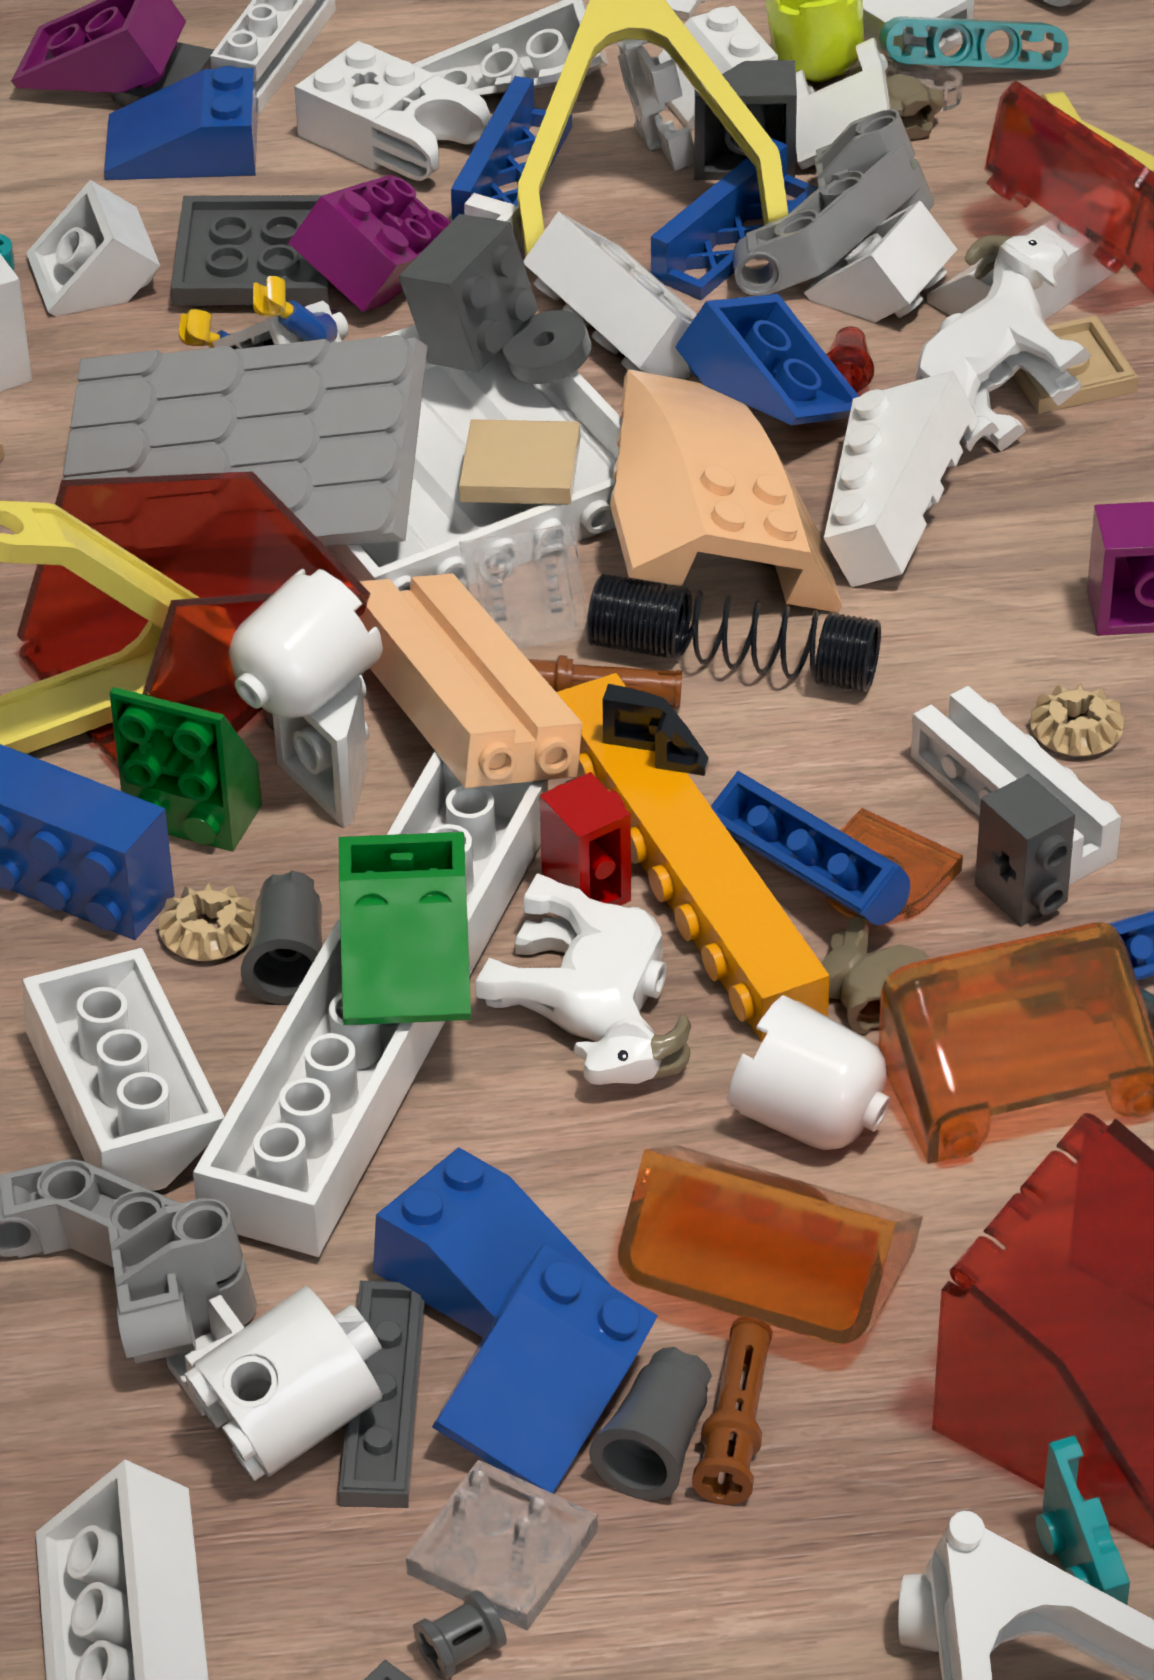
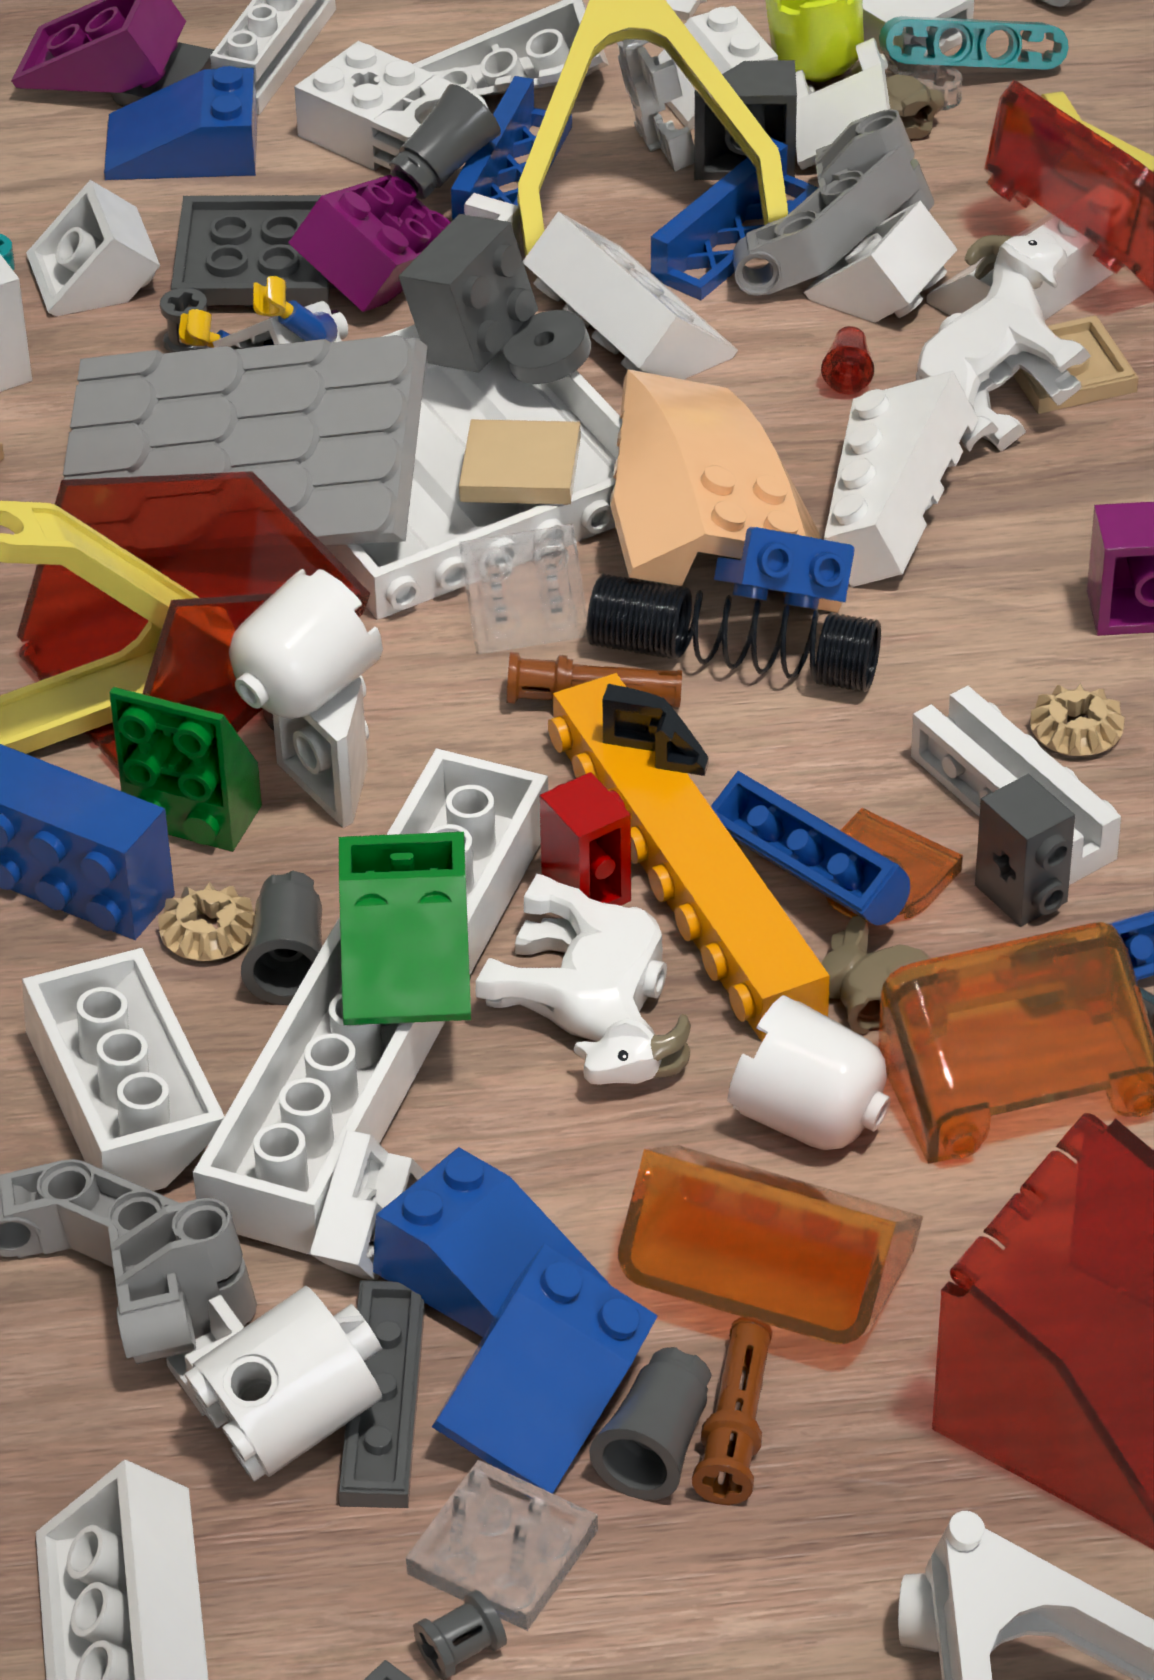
(172, 306): none -> dark grey bush
(361, 1186): none -> white slope
(444, 140): none -> dark grey plant
(469, 685): light nougat brick -> none
(765, 360): blue slope -> none
(789, 564): none -> blue bracket
(1077, 1527): teal wing -> none

